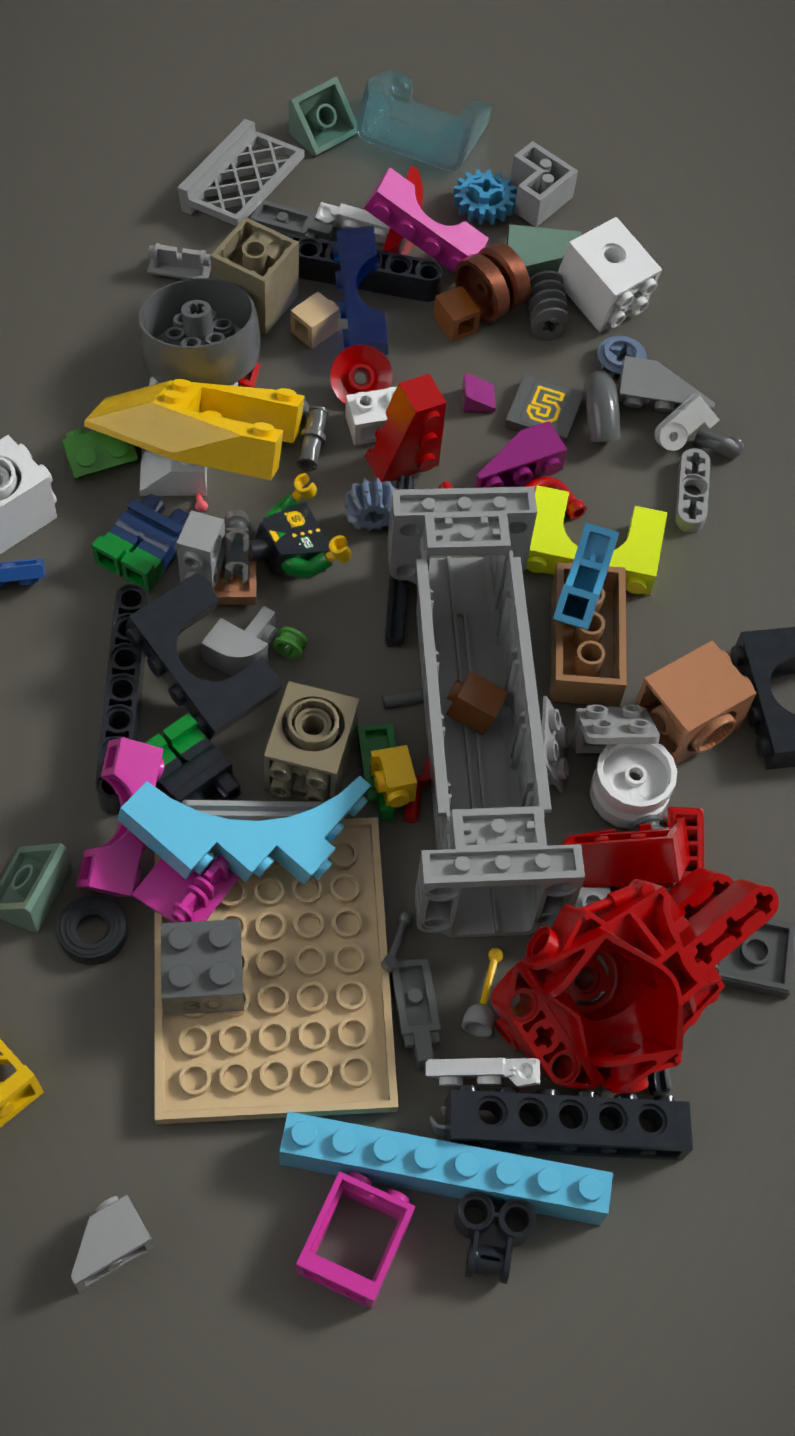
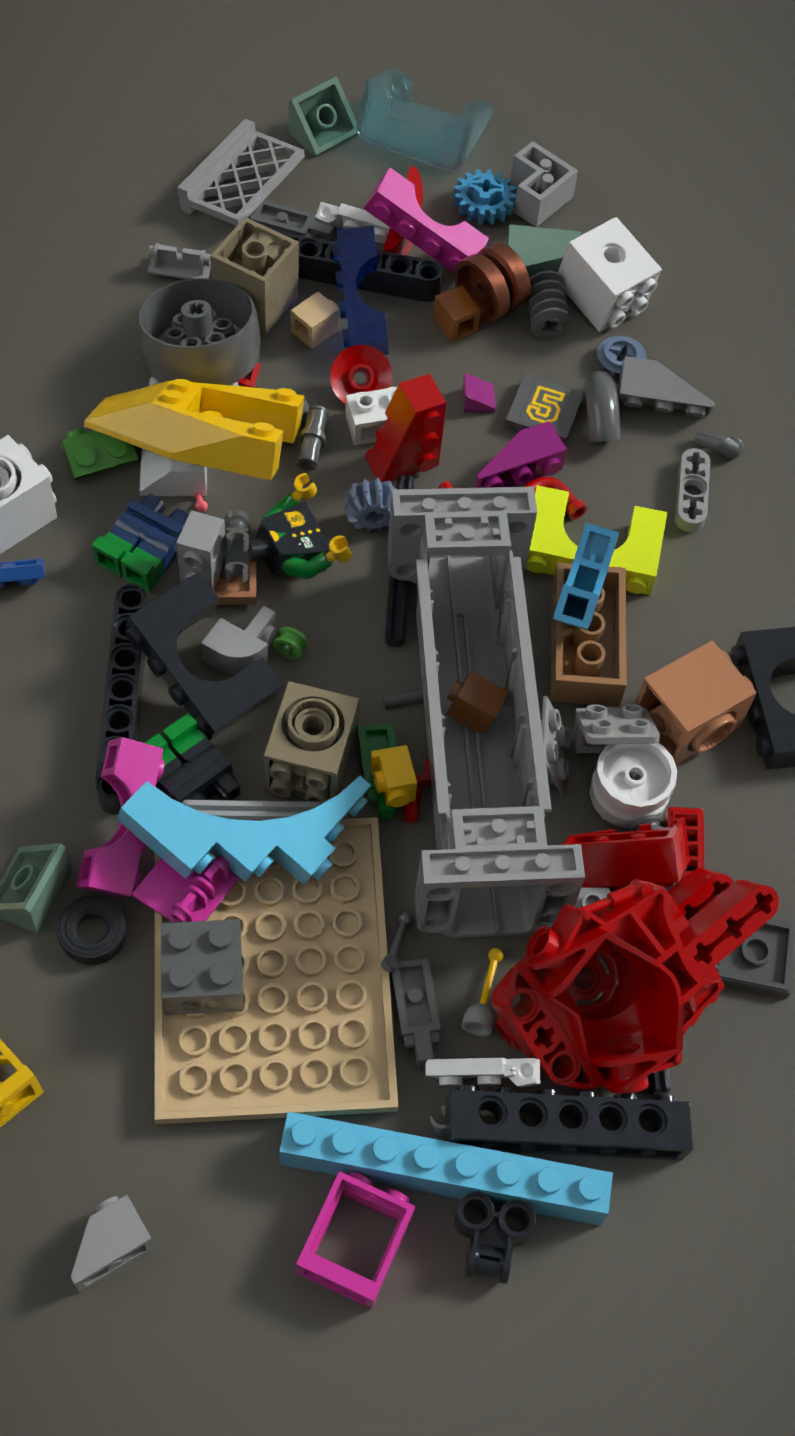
(684, 420): white leg -> none

